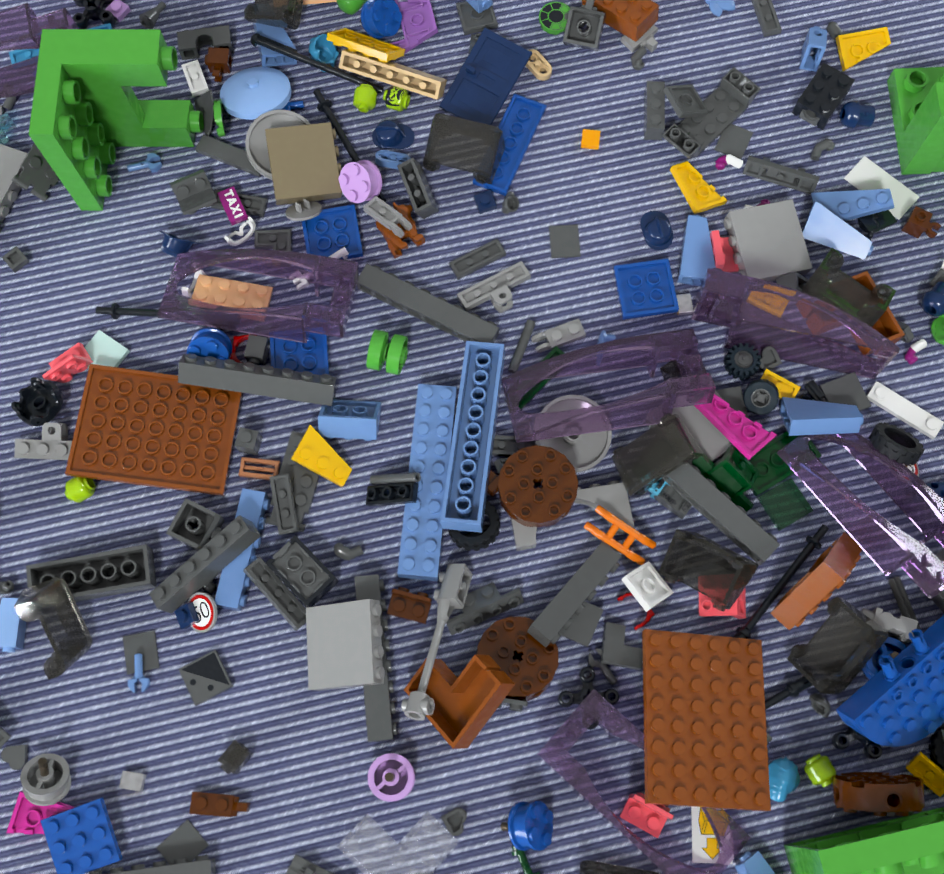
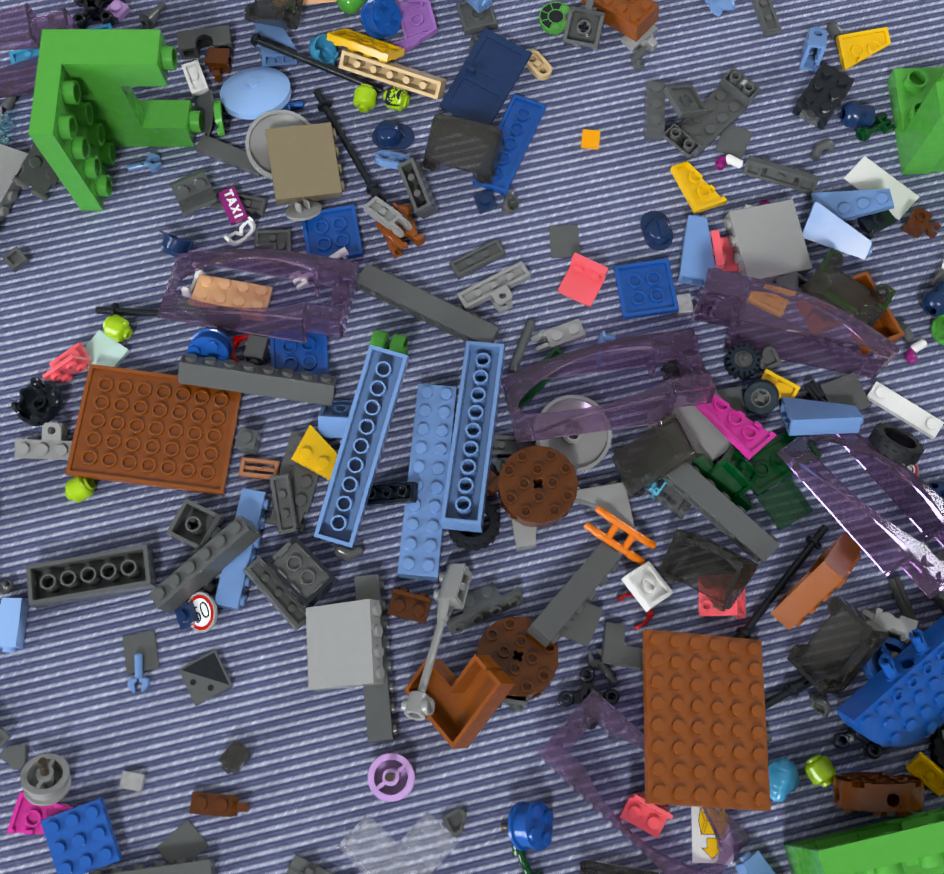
(61, 621): clear smoke windscreen -> none
(117, 328): none -> lime head
(360, 181): lavender wheel -> none
(361, 446): none -> medium blue brick
(395, 478): dark grey piece -> none
(583, 280): none -> coral bracket
(864, 133): none -> dark green hinge

